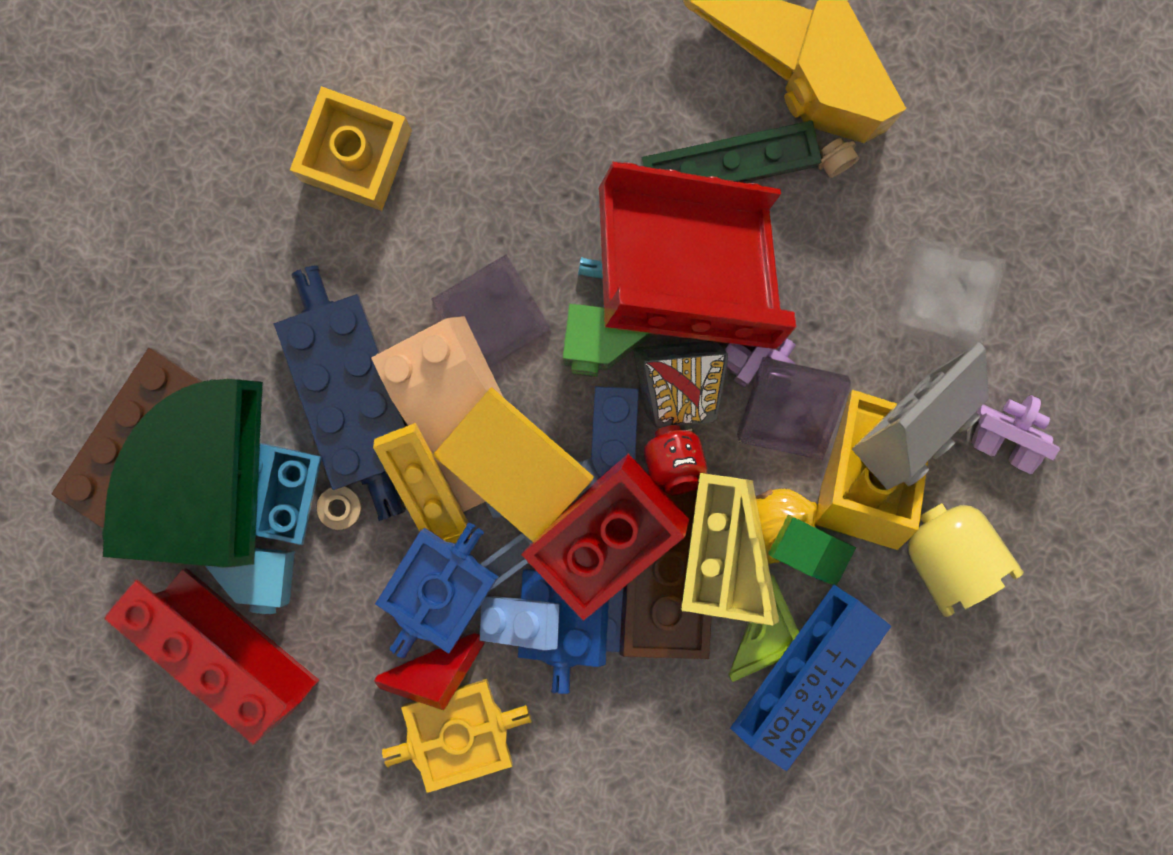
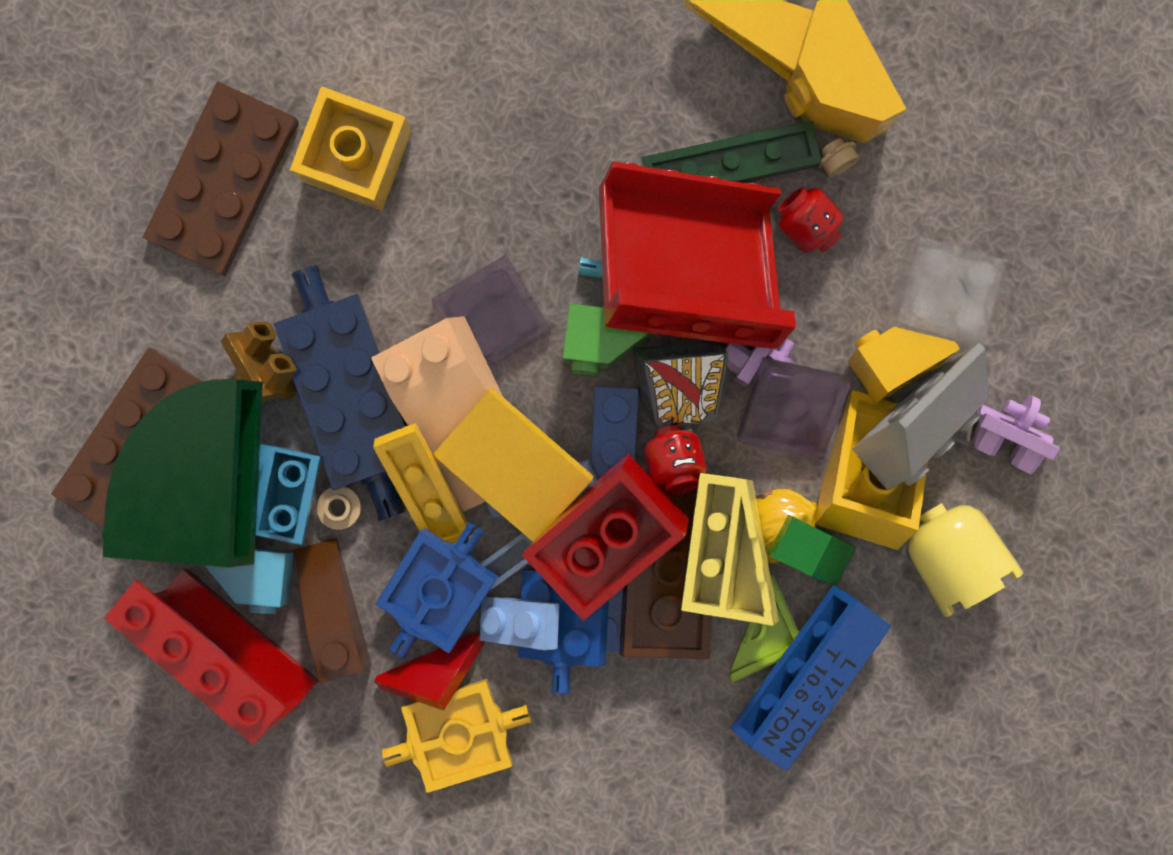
(221, 178): none -> reddish brown plate
(258, 361): none -> pearl gold hips
(330, 612): none -> reddish brown slope
(810, 219): none -> red head
(897, 359): none -> yellow slope

